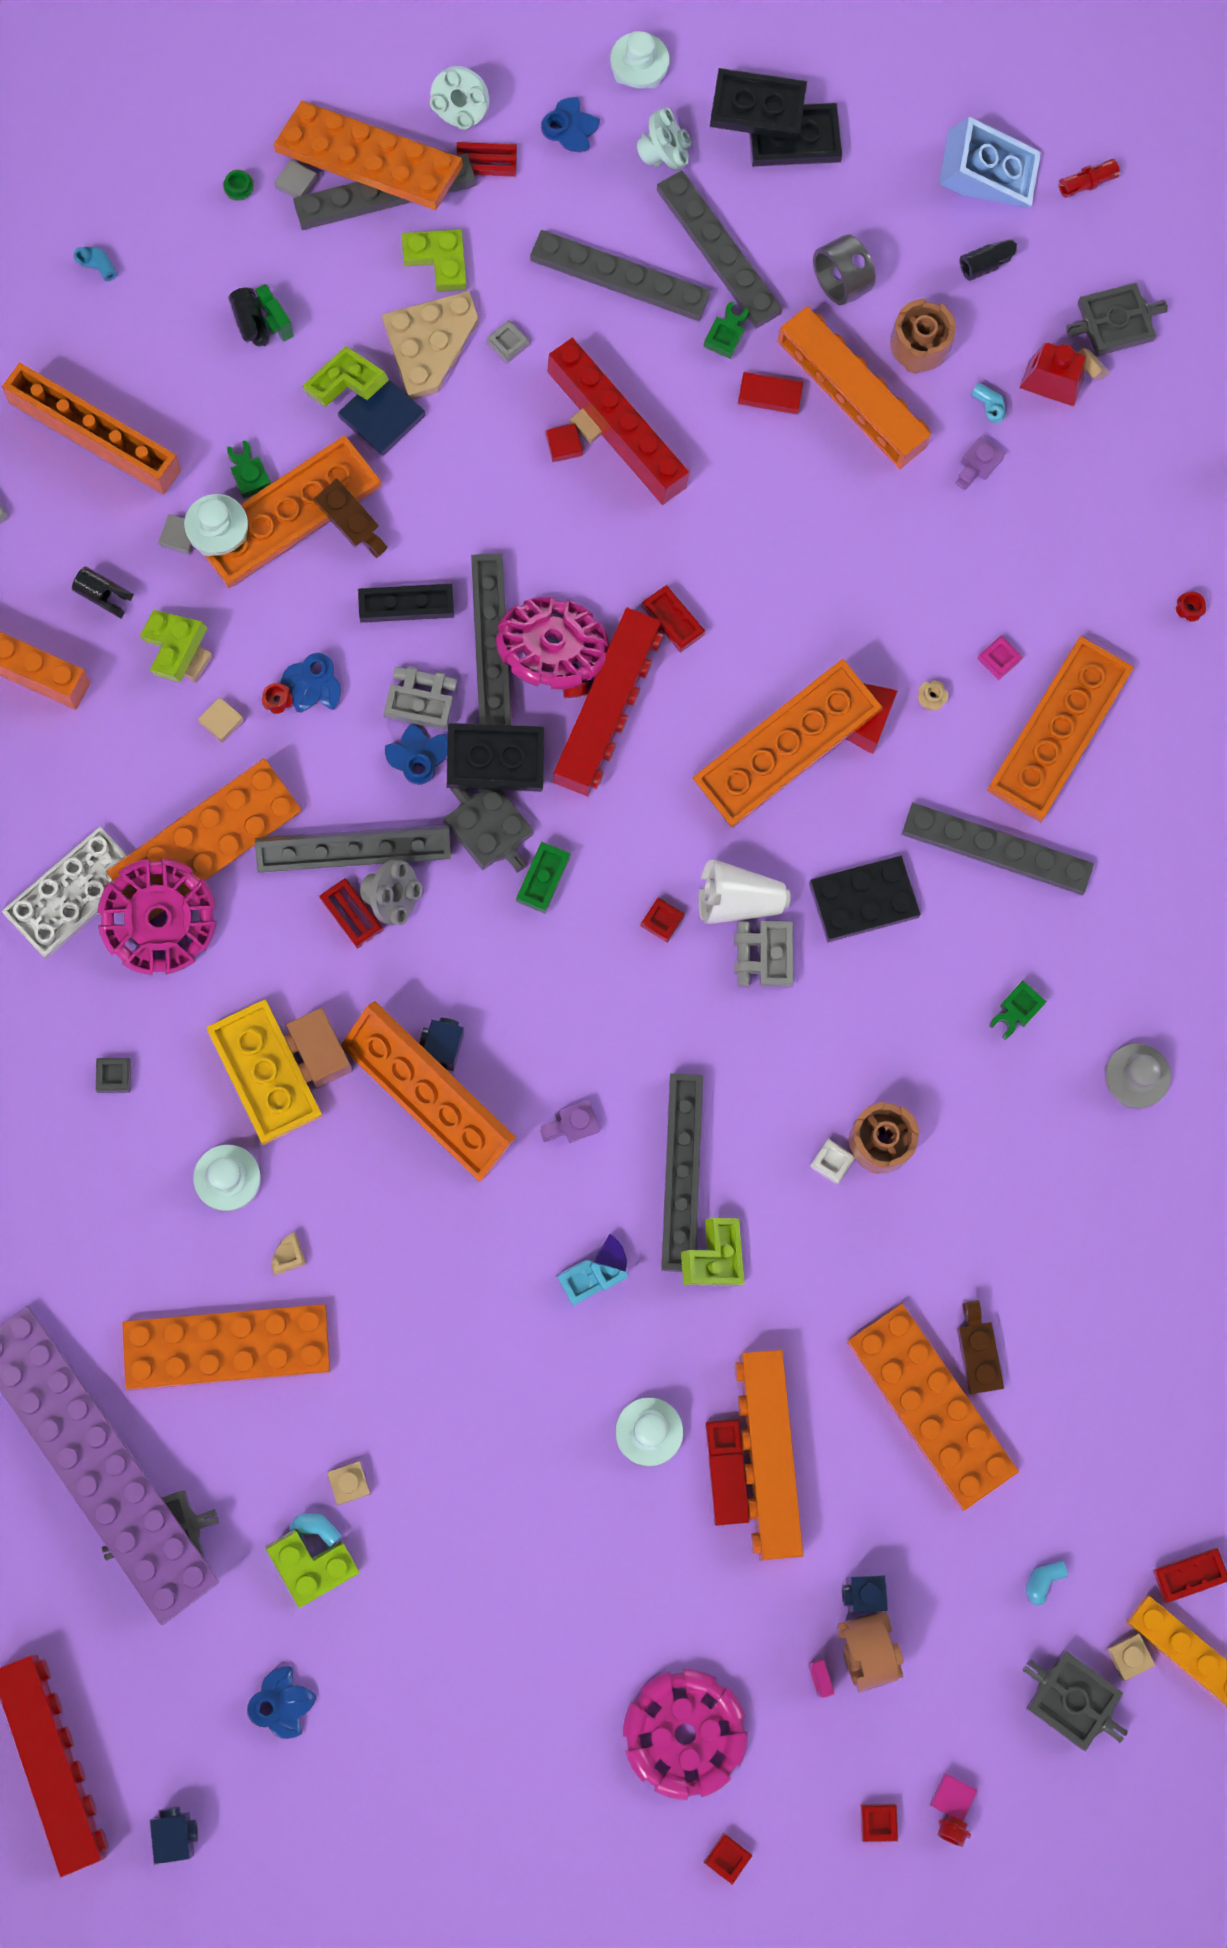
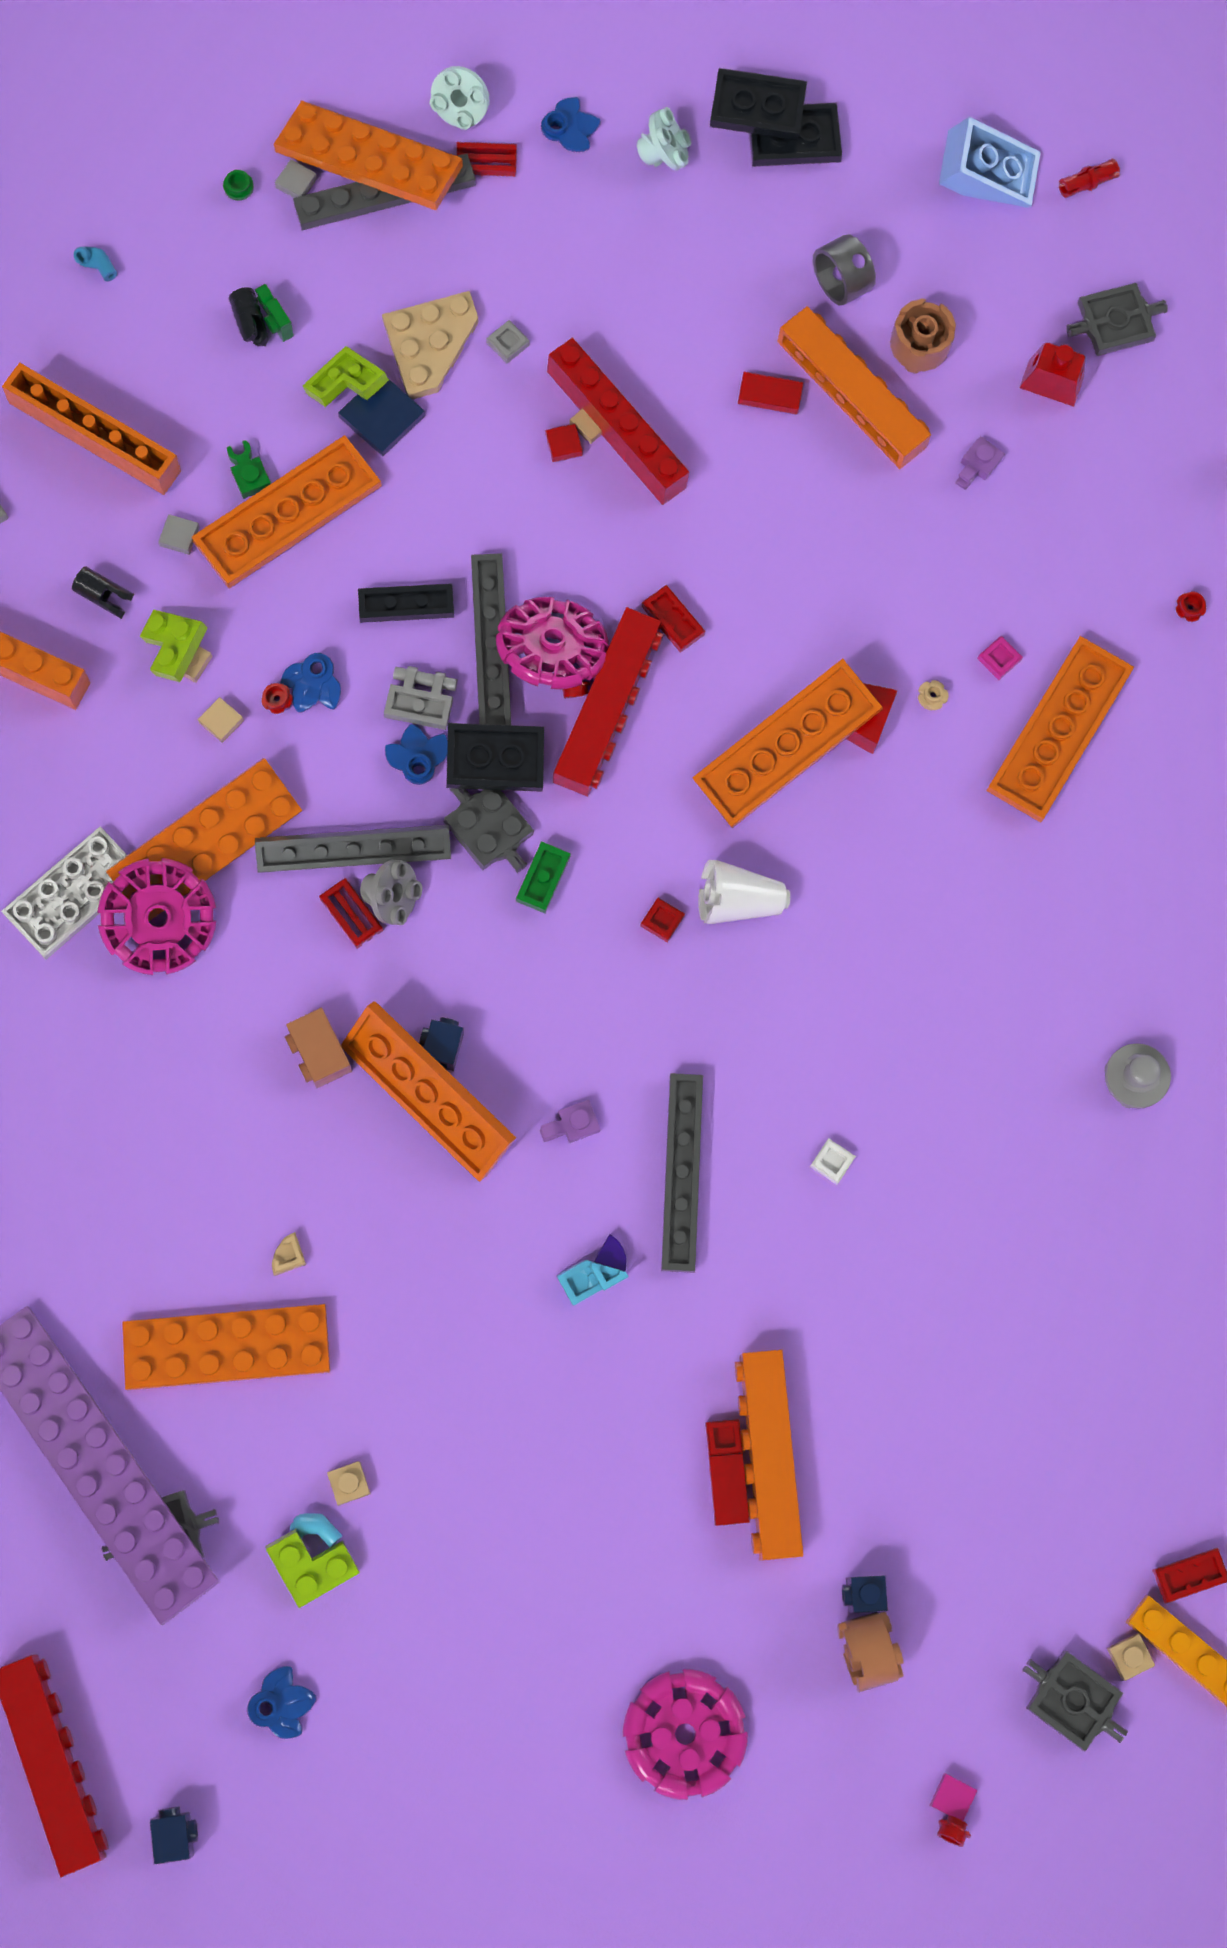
(113, 1075): dark grey tile -> none
(216, 524): light aqua plate -> none
(227, 1178): light aqua plate -> none
(264, 1072): yellow plate -> none
(349, 517): reddish brown plate -> none
(439, 249): lime plate -> none
(620, 275): dark grey plate -> none
(639, 60): light aqua plate -> none
(649, 1432): light aqua plate -> none
(719, 249): dark grey plate -> none
(721, 1261): lime plate -> none
(726, 333): green plate -> none
(728, 1858): red tile -> none
(775, 953): light grey plate -> none
(821, 1678): dark pink tile -> none
(864, 898): black plate -> none
(879, 1822): red tile -> none
(888, 1119): nougat brick -> none
(932, 1407): orange plate -> none
(979, 1351): reddish brown plate -> none
(986, 259): black hinge -> none
(992, 401): medium azure arm -> none
(997, 848): dark grey plate -> none
(1020, 1007): green plate -> none
(1041, 1579): medium azure arm -> none
(1094, 365): tan tile -> none

